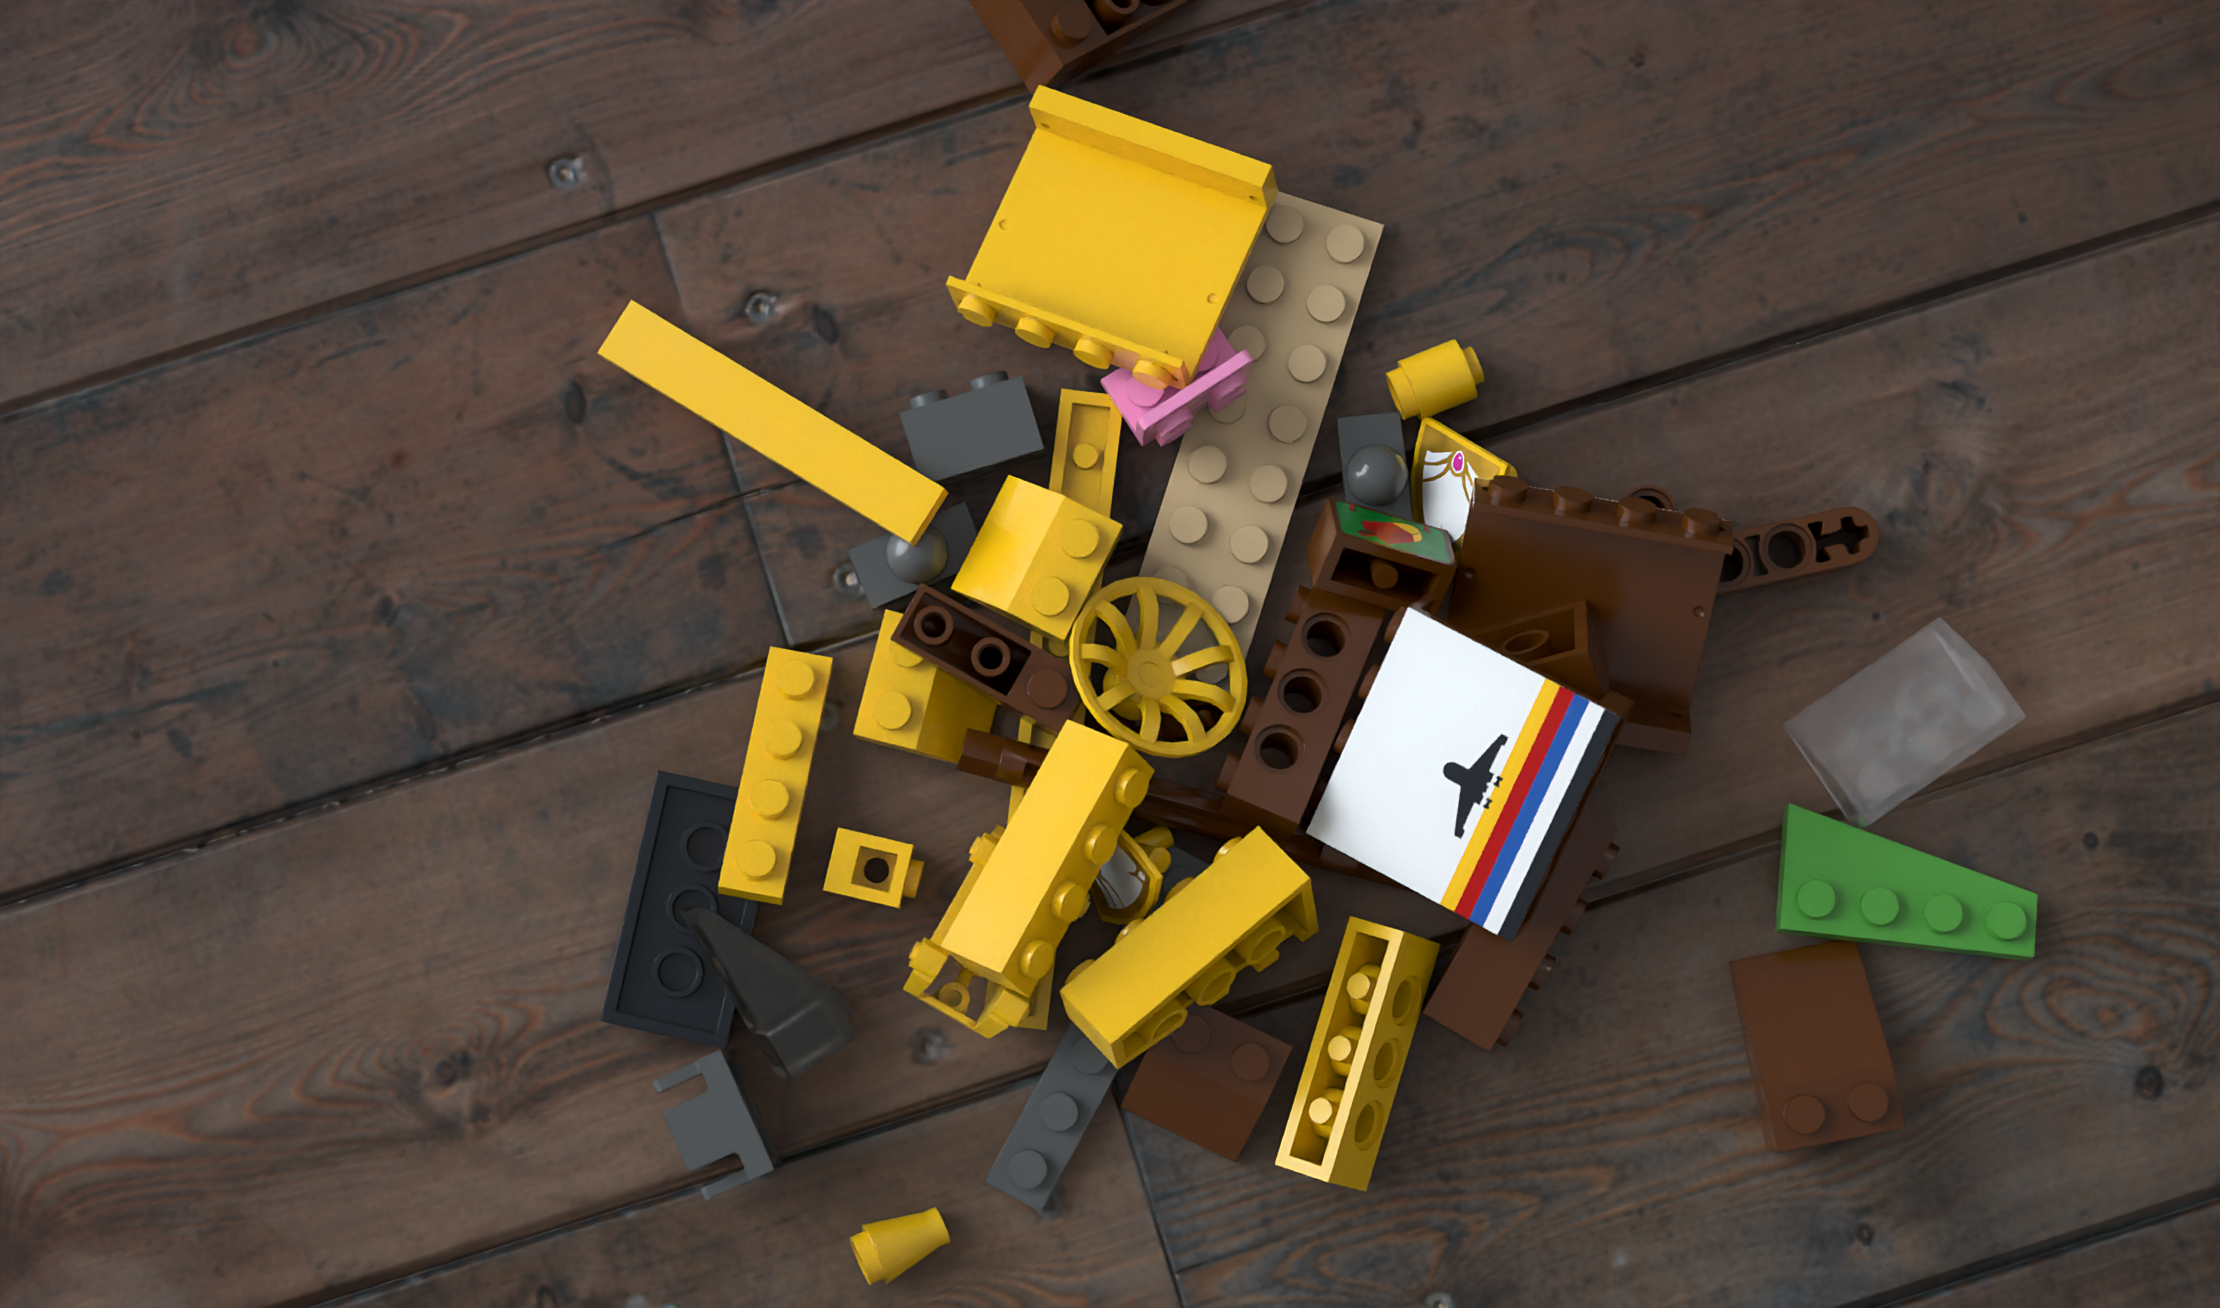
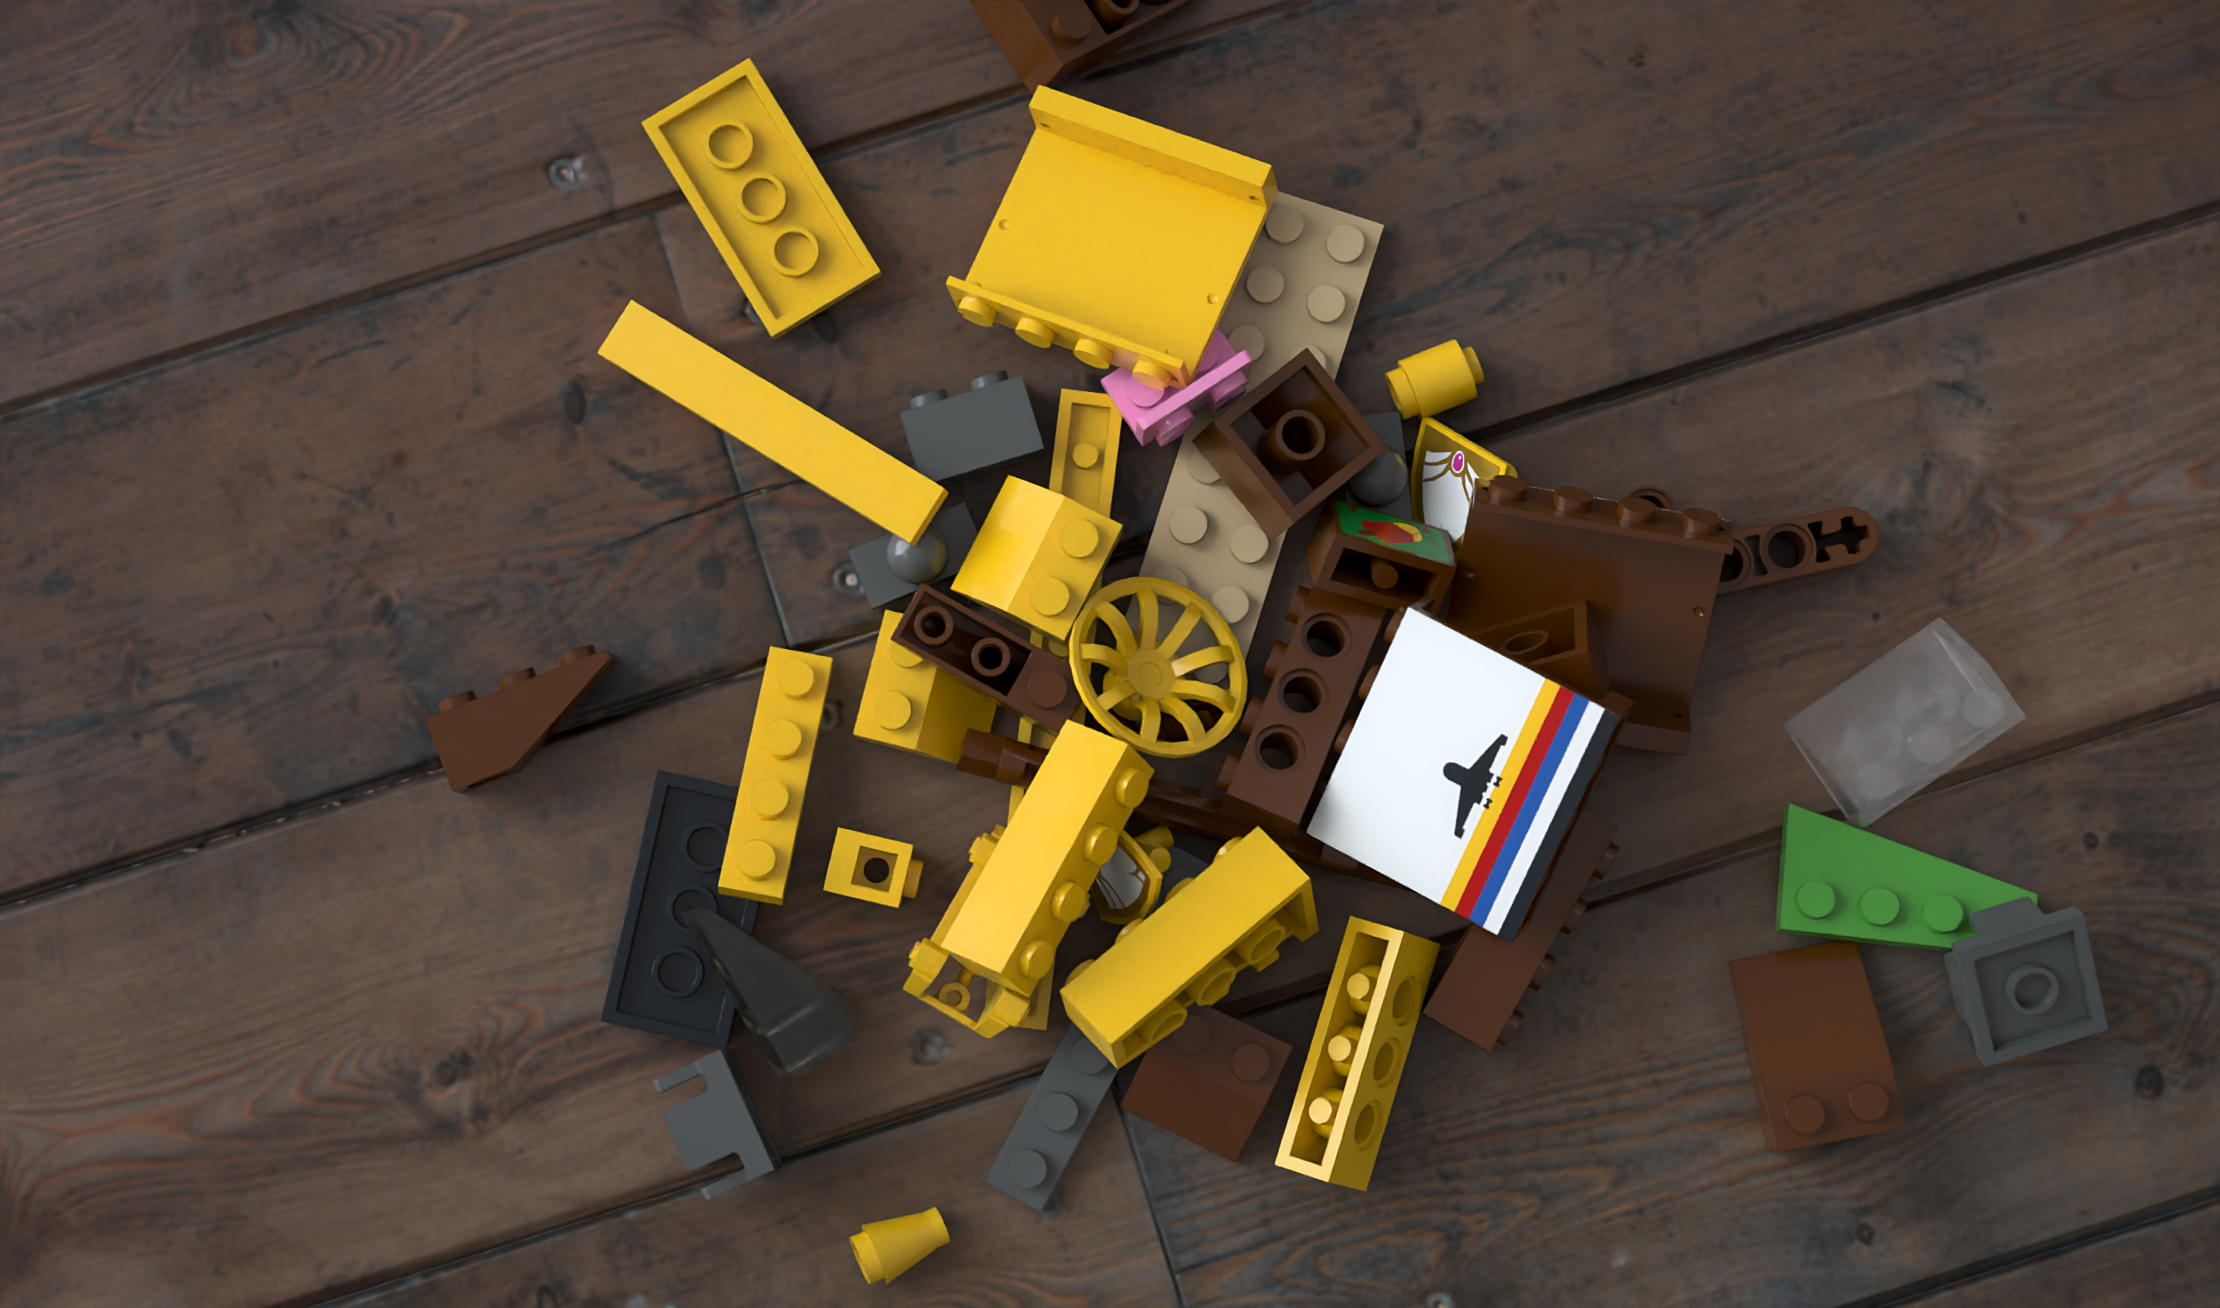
(507, 728): none -> reddish brown slope
(761, 199): none -> yellow plate
(1289, 444): none -> reddish brown slope
(2025, 980): none -> dark grey panel

